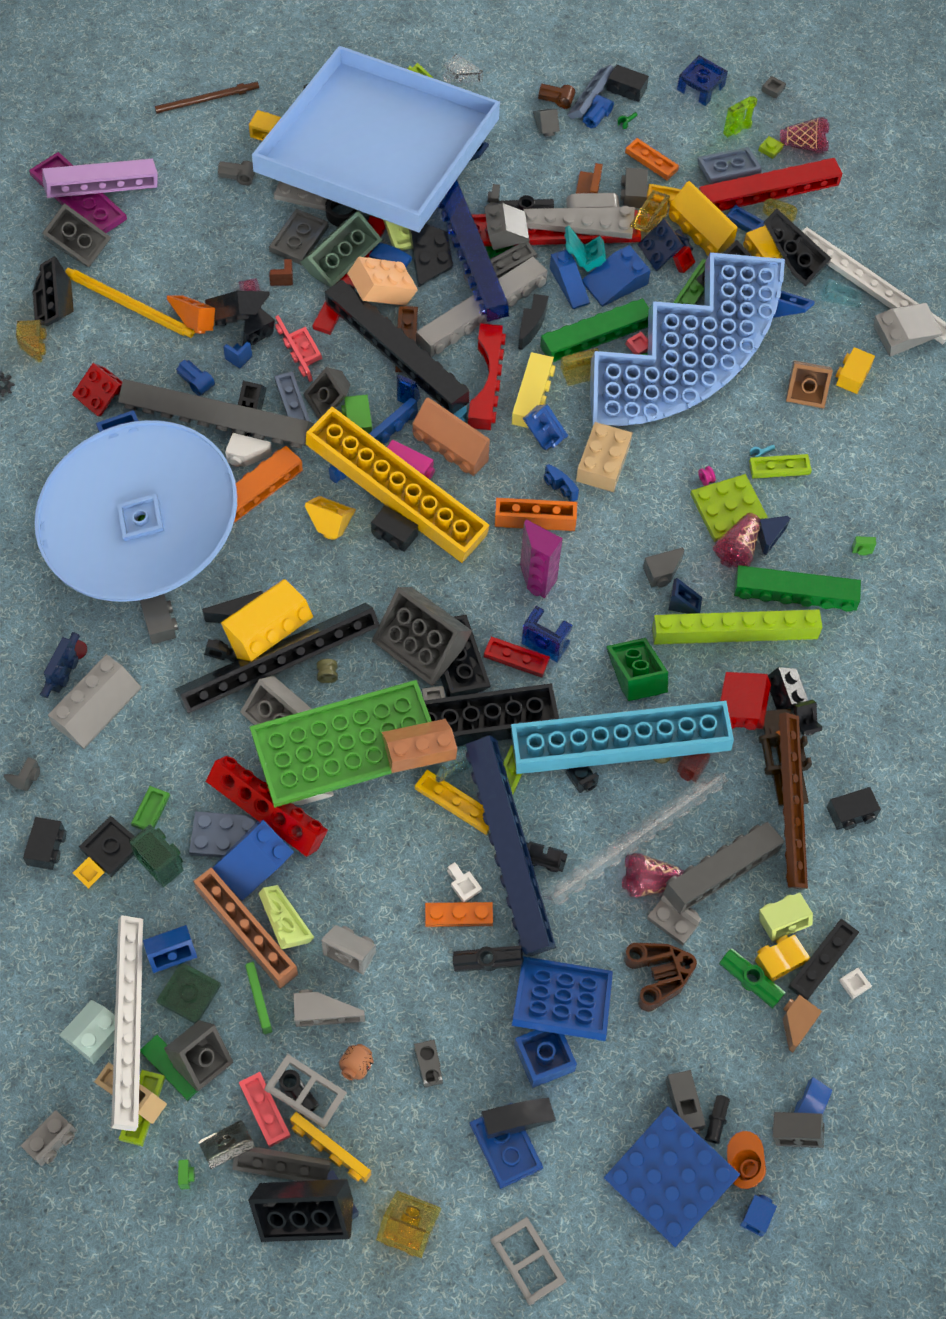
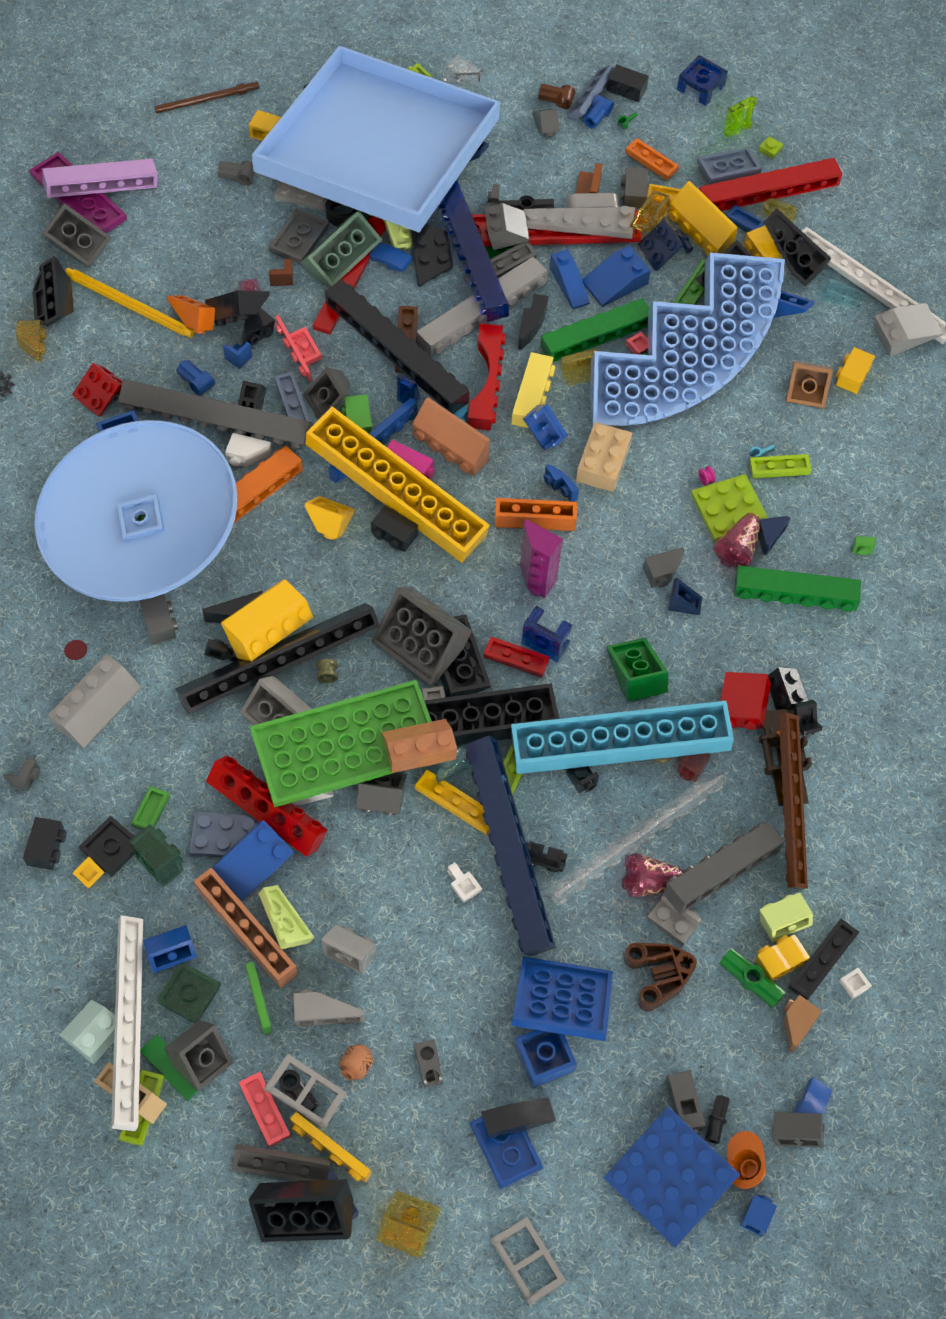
(49, 1138): light grey bracket -> none
(60, 665): dark blue plate -> none
(185, 1174): bright green plate -> none
(226, 1144): clear smoke tile -> none
(382, 281): light nougat brick -> none
(382, 794): none -> dark grey slope
(458, 914): orange plate -> none
(502, 958): black piece -> none
(587, 255): teal bracket -> none
(683, 259): red plate -> none
(736, 627): lime brick -> none
(773, 87): dark grey plate -> none
(807, 135): clear pink cone -> none
(853, 809): black brick -> none

